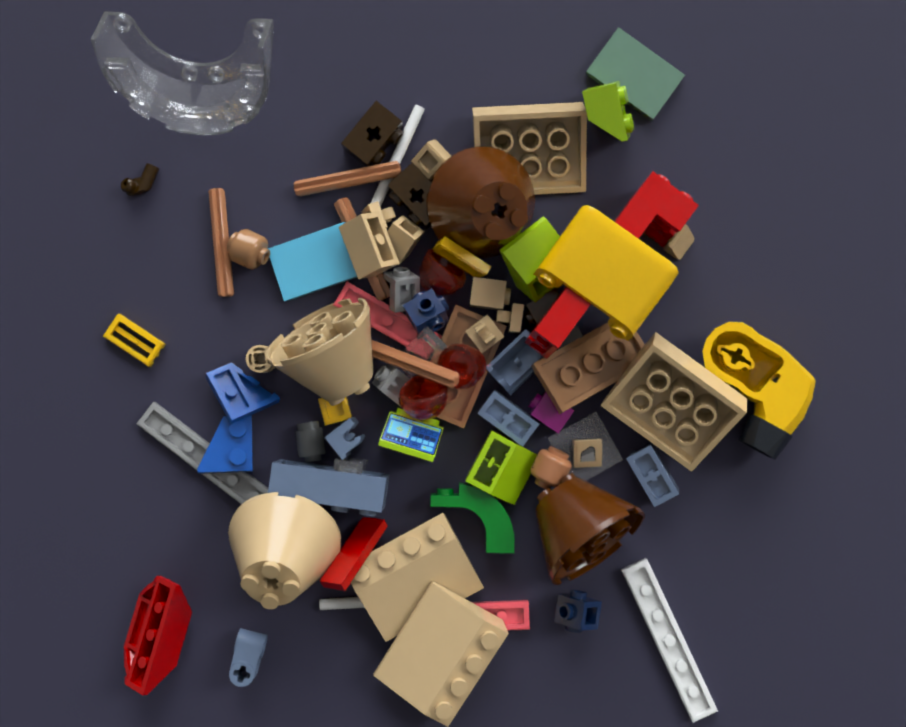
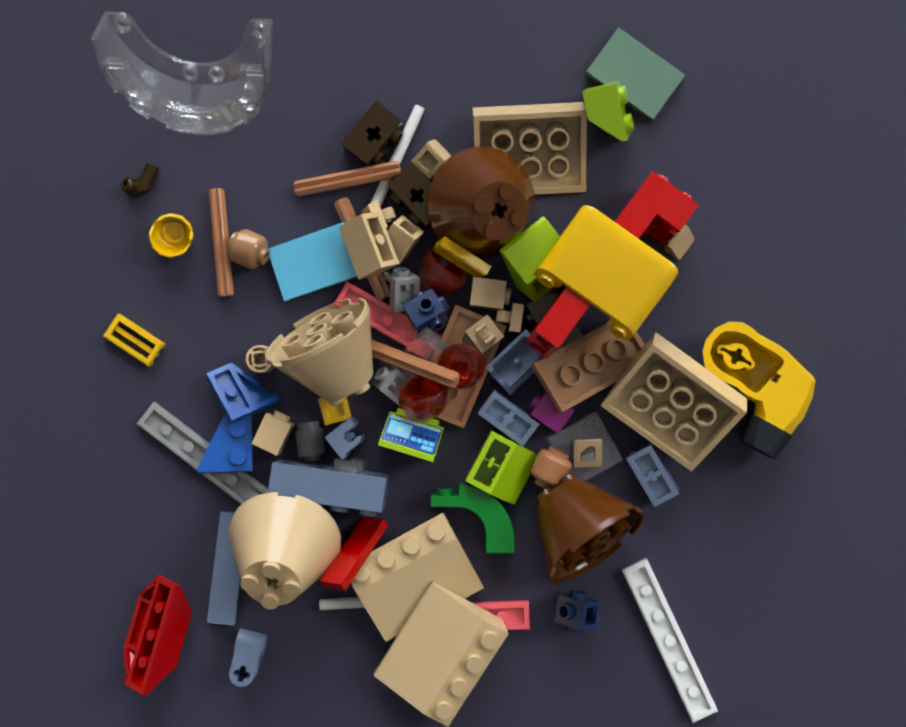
(171, 235): none -> yellow hair
(225, 578): none -> sand blue tile
(273, 432): none -> tan brick

